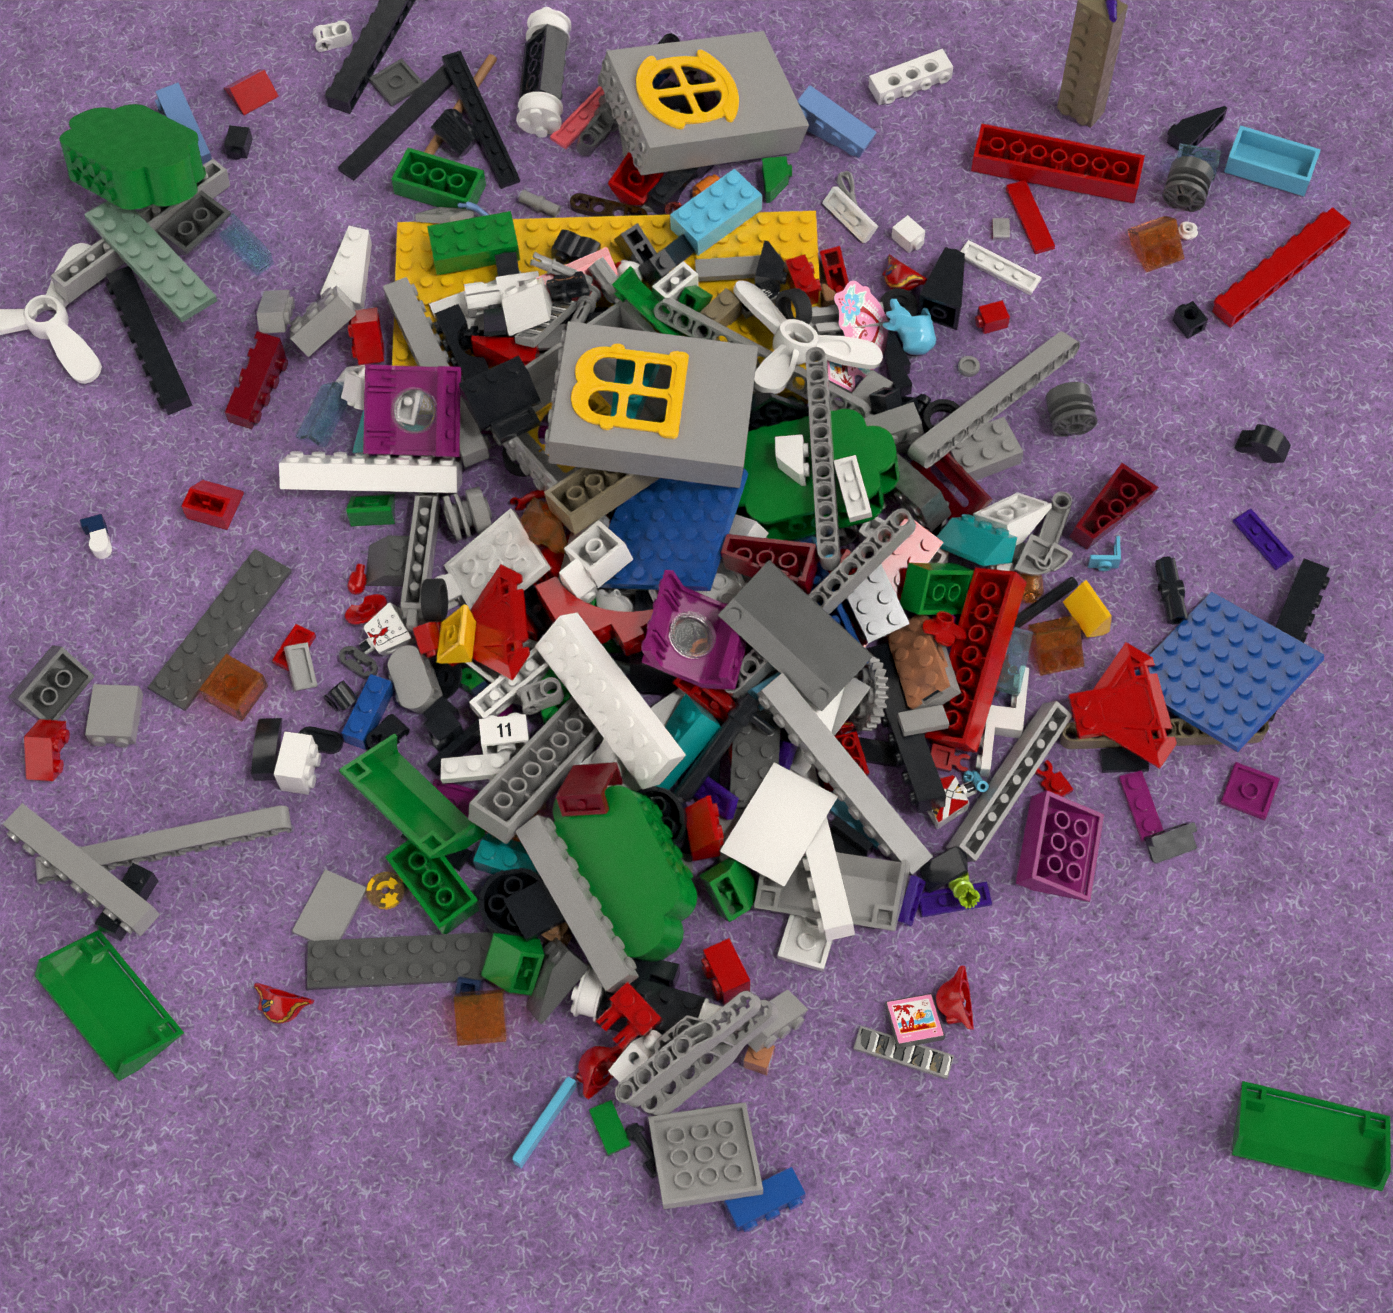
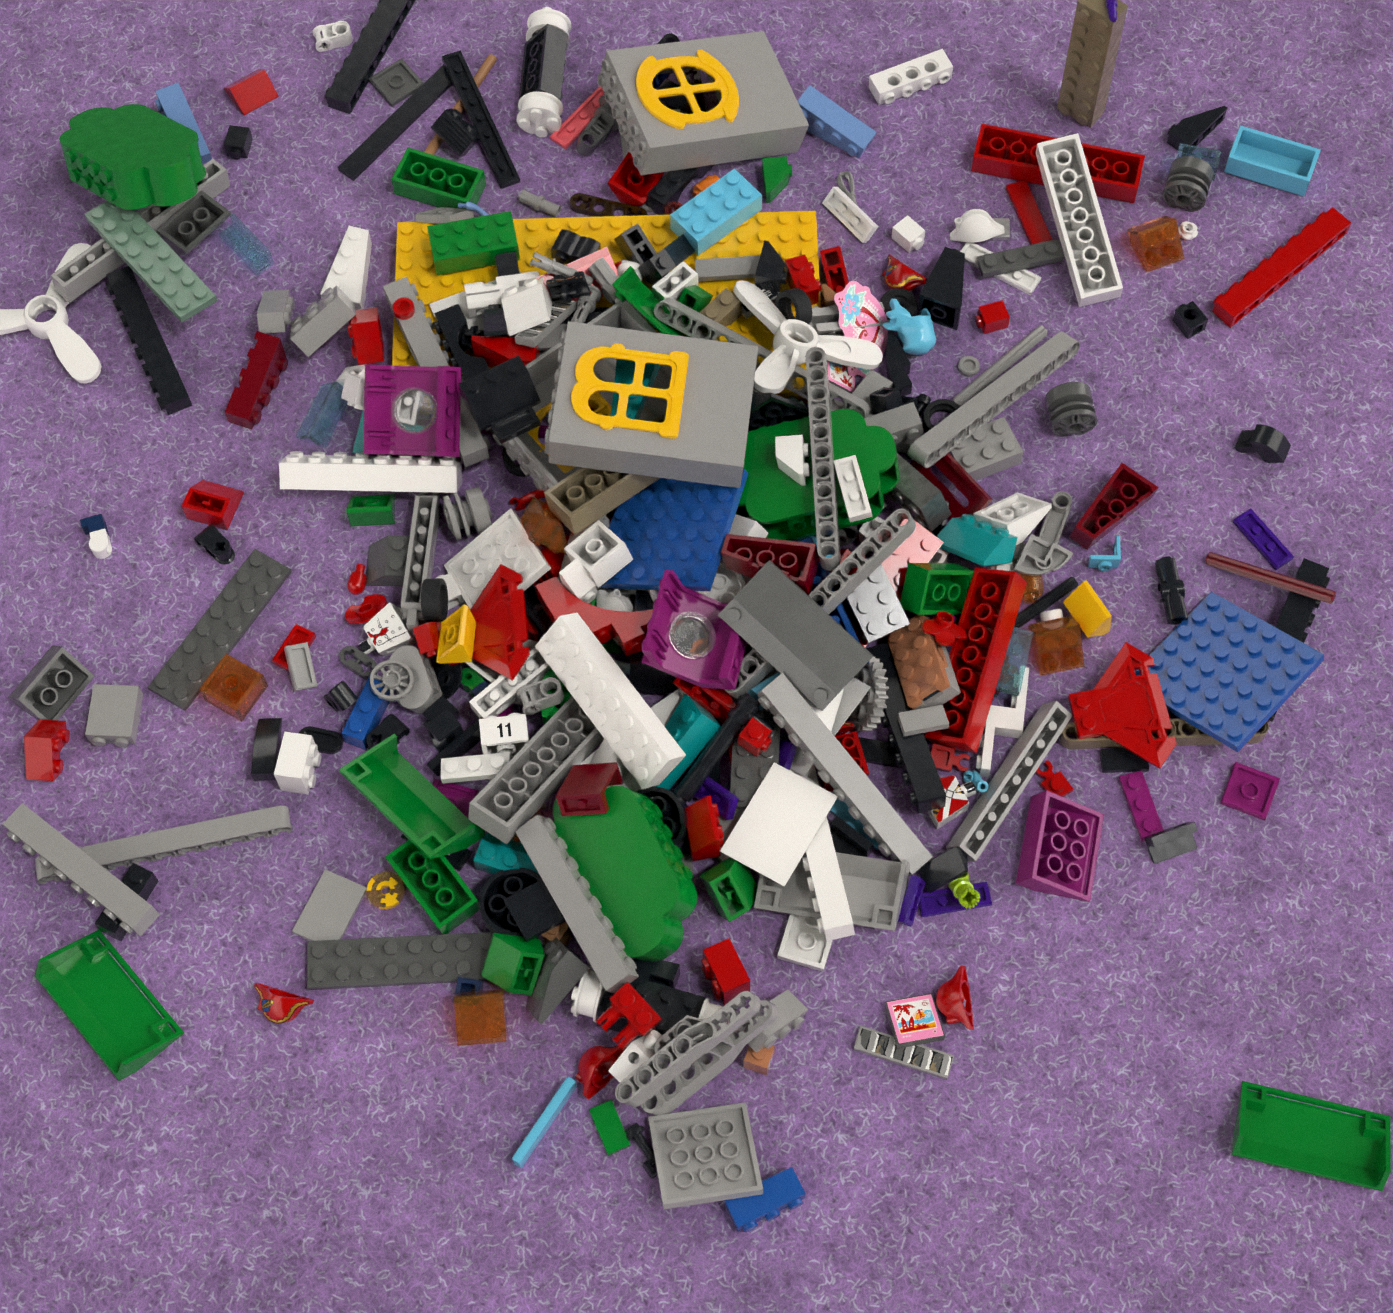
(215, 544): none -> black piece
(391, 680): none -> light grey wheel
(403, 308): none -> red tile
(755, 737): none -> red brick
(975, 226): none -> white hat
(1001, 365): none -> light grey axle
(1020, 258): none -> dark grey plate
(1051, 614): none -> white tile
(1078, 220): none -> white brick
(1270, 577): none -> dark red axle

